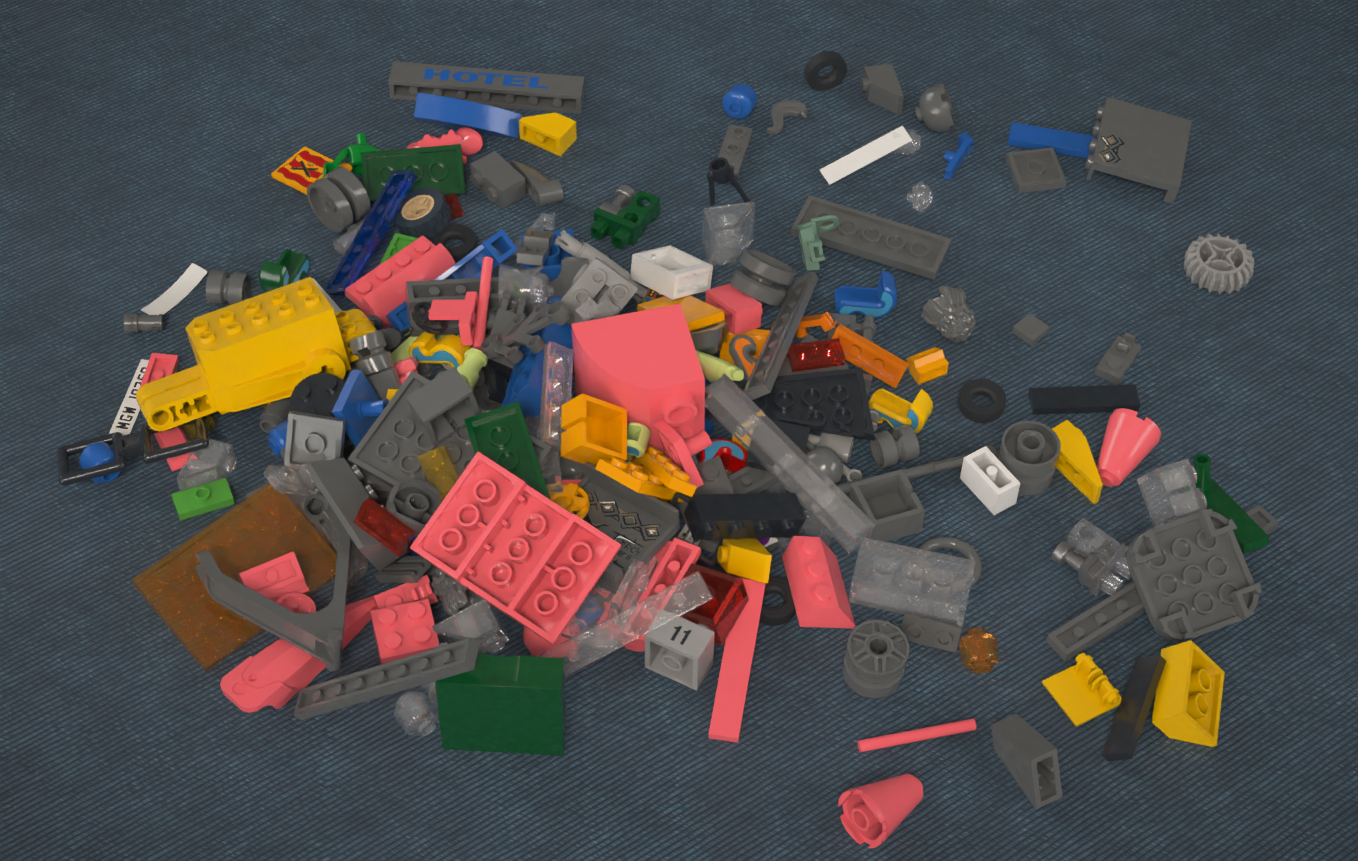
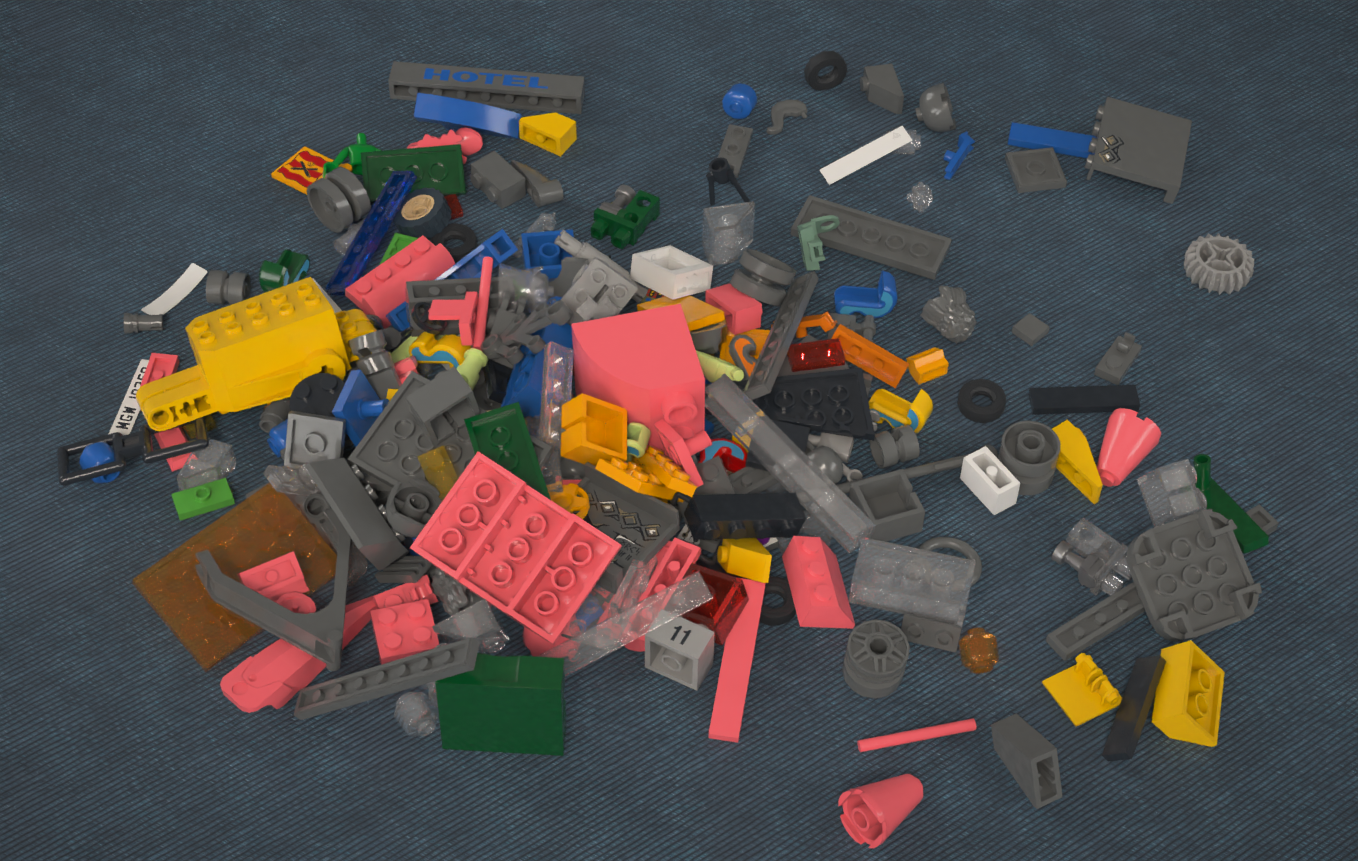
(384, 527): clear red plate -> none
(535, 247): dark grey slope -> none

